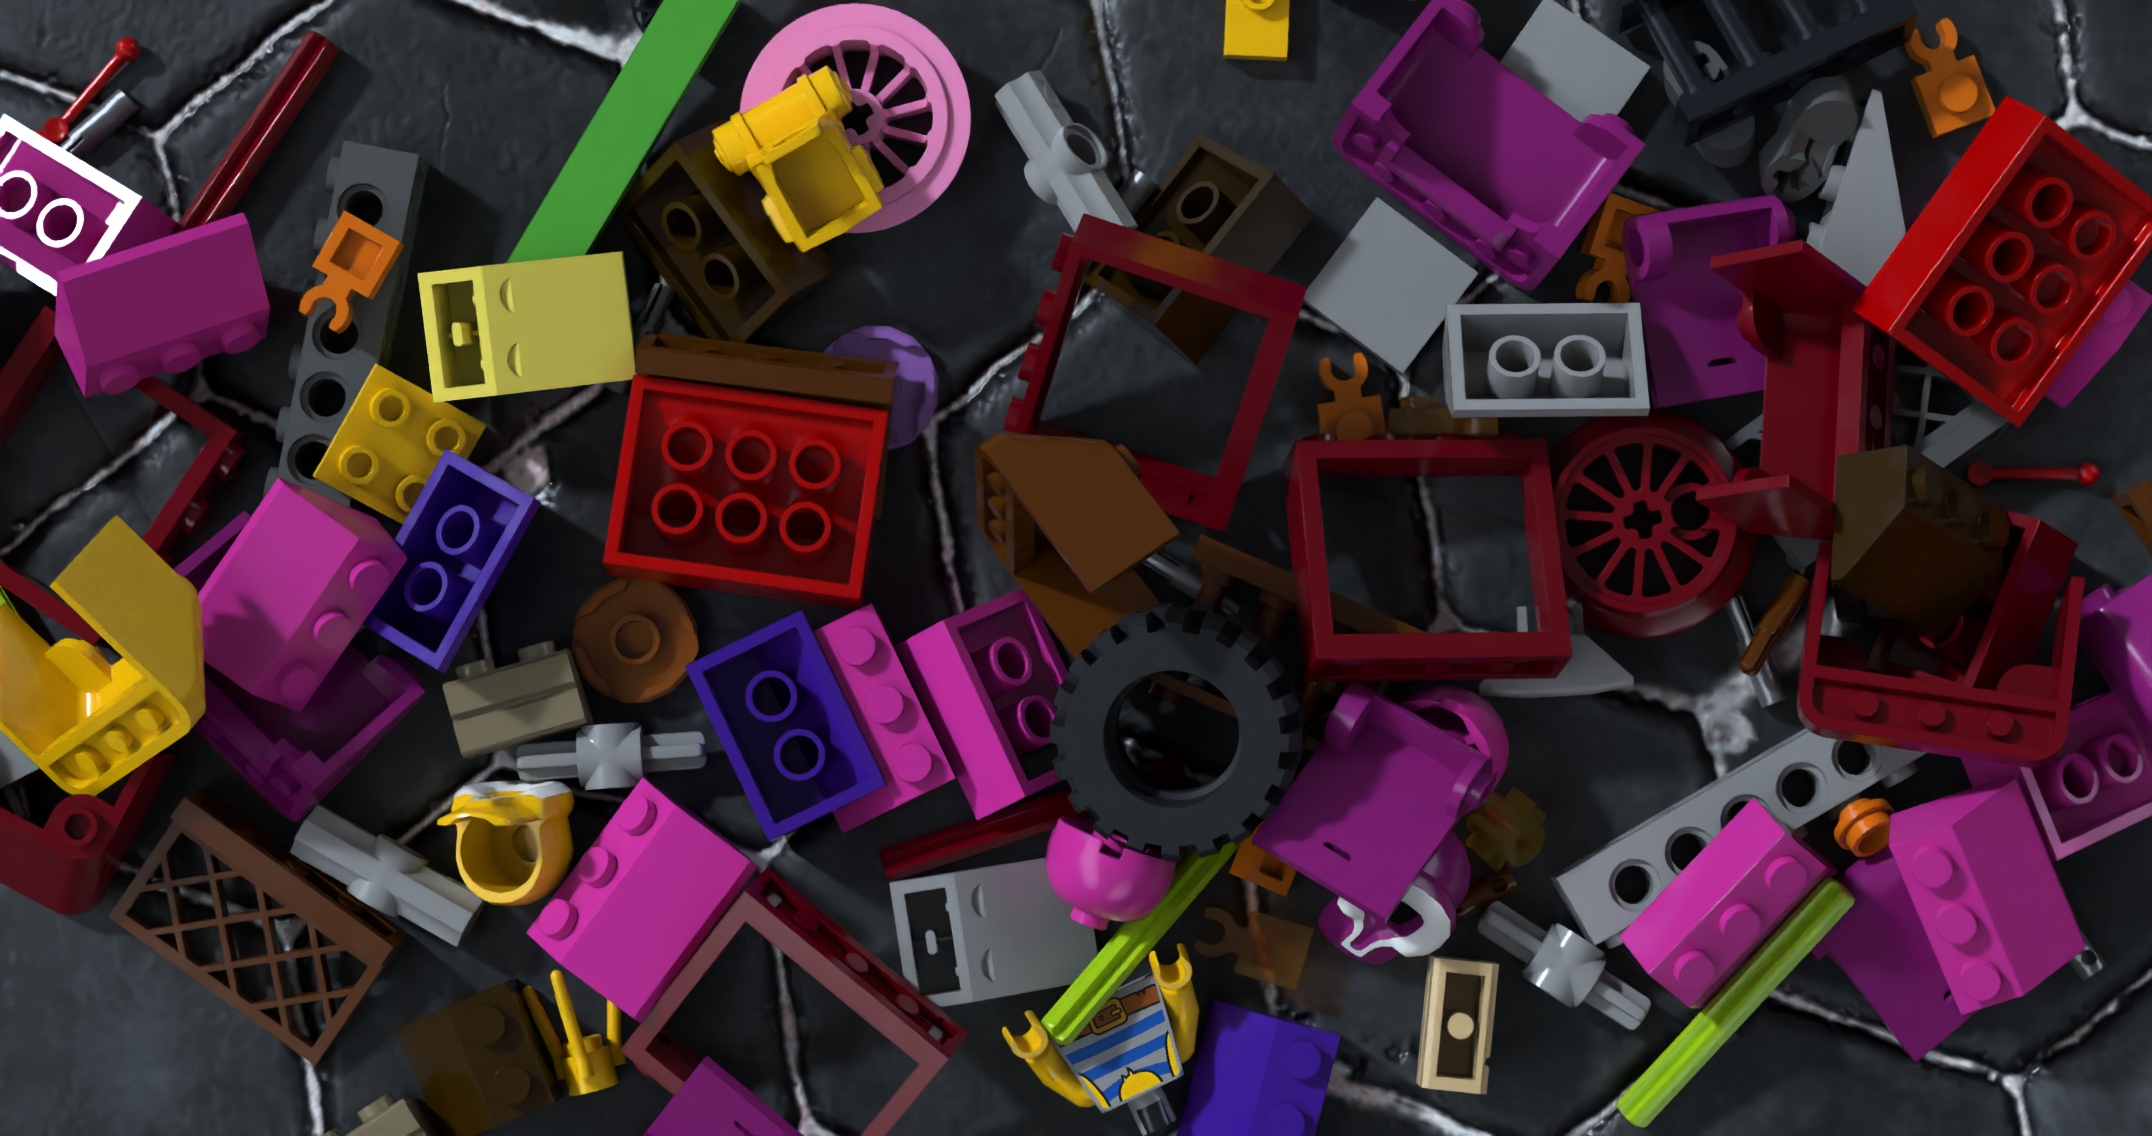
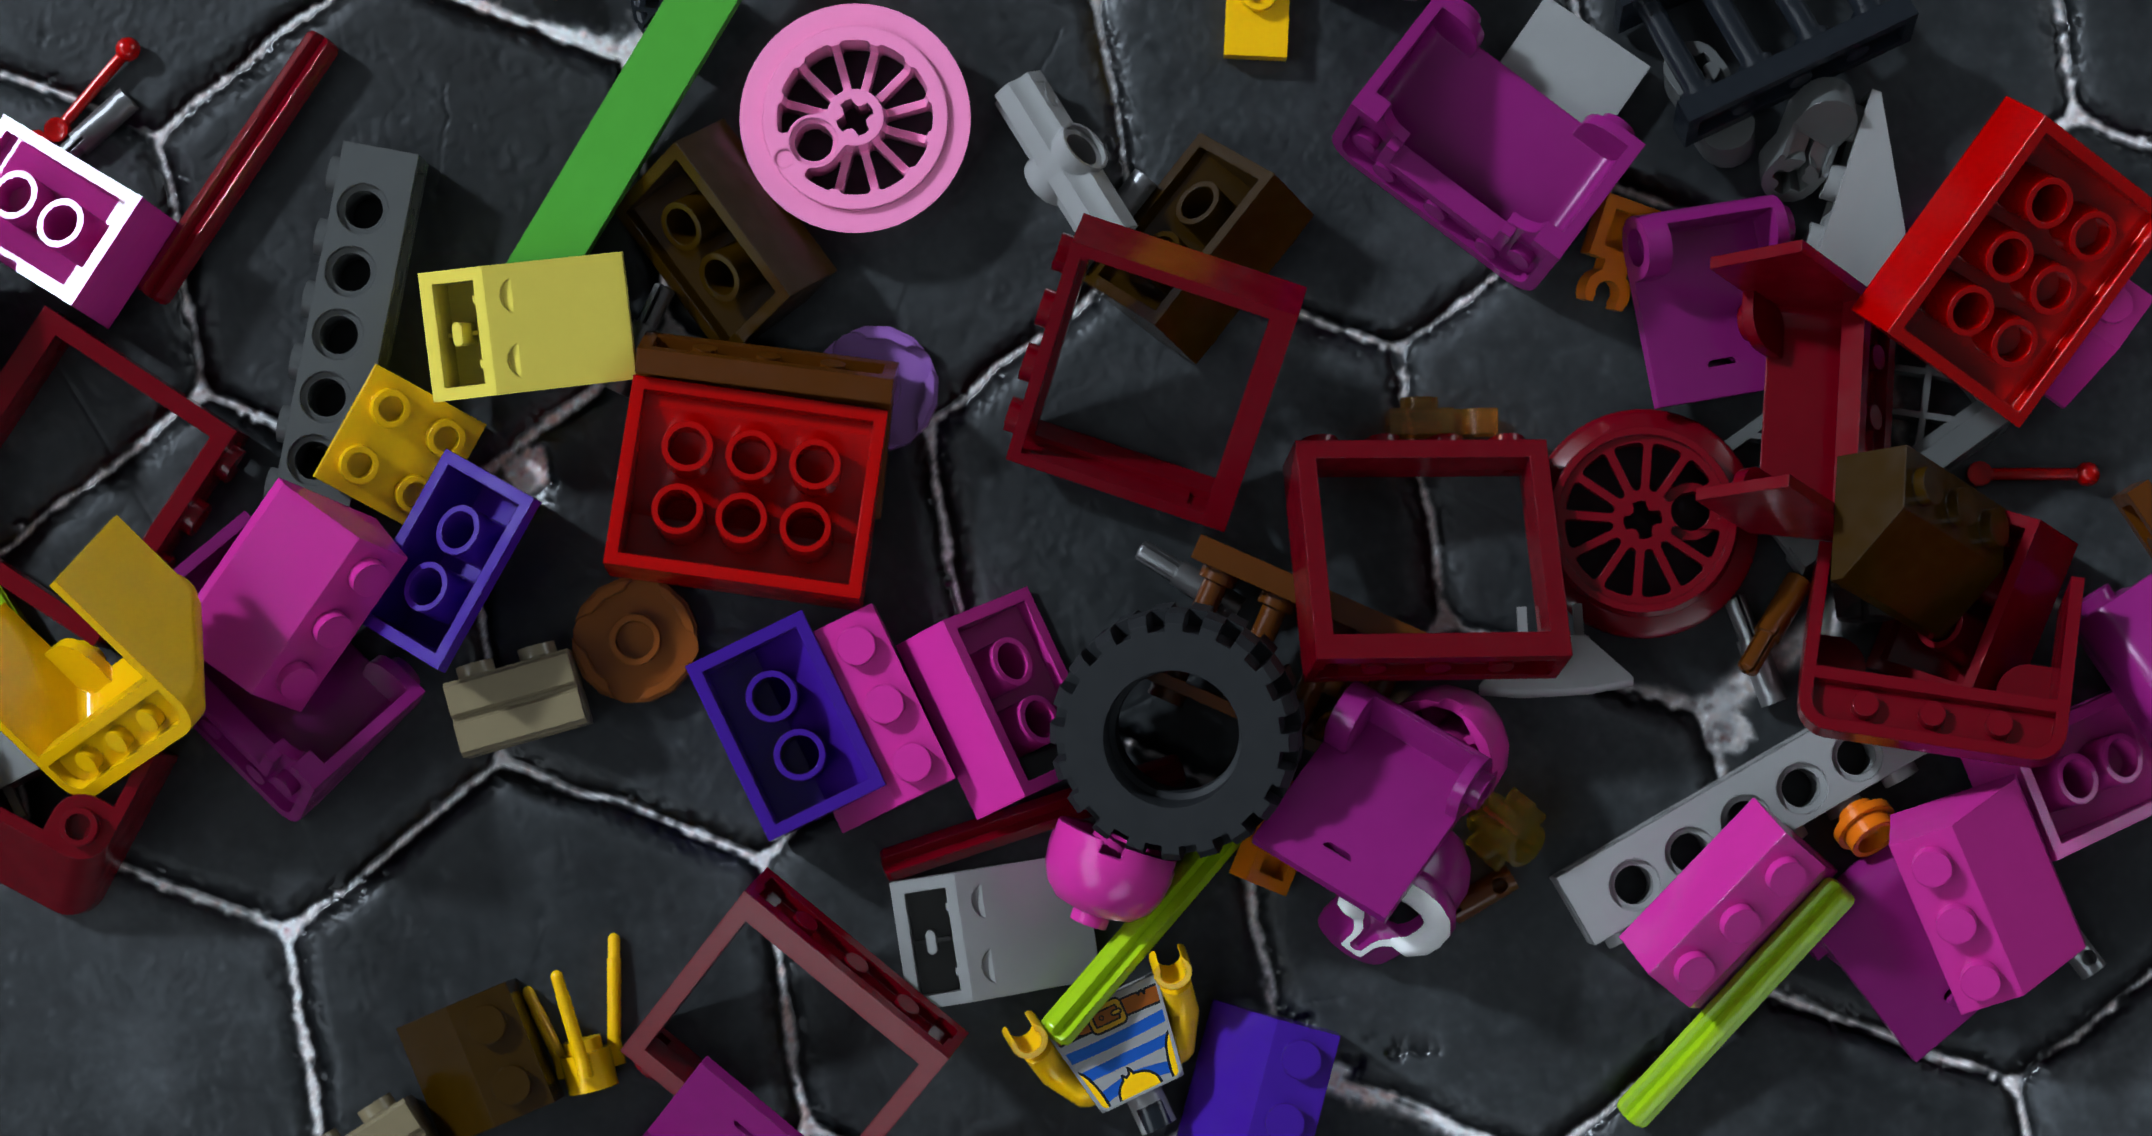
(161, 306): dark pink slope -> none
(275, 873): reddish brown fence -> none
(355, 261): orange plate -> none
(387, 875): light grey piece -> none
(512, 839): yellow piece -> none
(611, 756): light grey axle -> none
(641, 899): dark pink slope -> none
(804, 160): yellow piece -> none
(1070, 528): reddish brown windscreen -> none
(1266, 948): clear orange plate -> none
(1350, 413): orange plate -> none
(1388, 286): light grey tile -> none
(1457, 1024): tan brick -> none
(1544, 360): light grey slope -> none
(1564, 965): light grey axle -> none
(1951, 90): orange plate -> none

